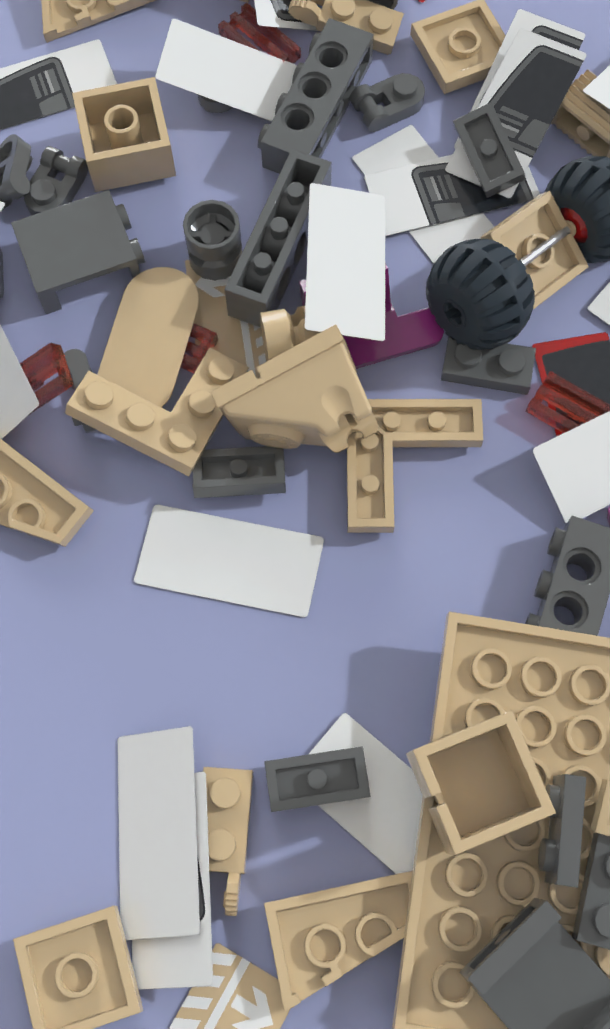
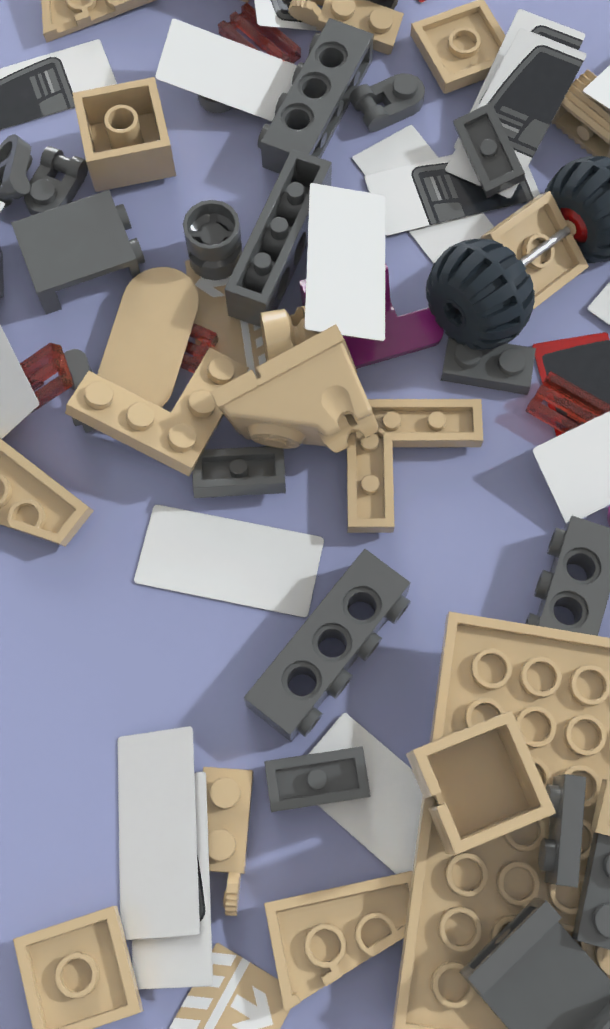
(364, 581): none -> dark grey brick

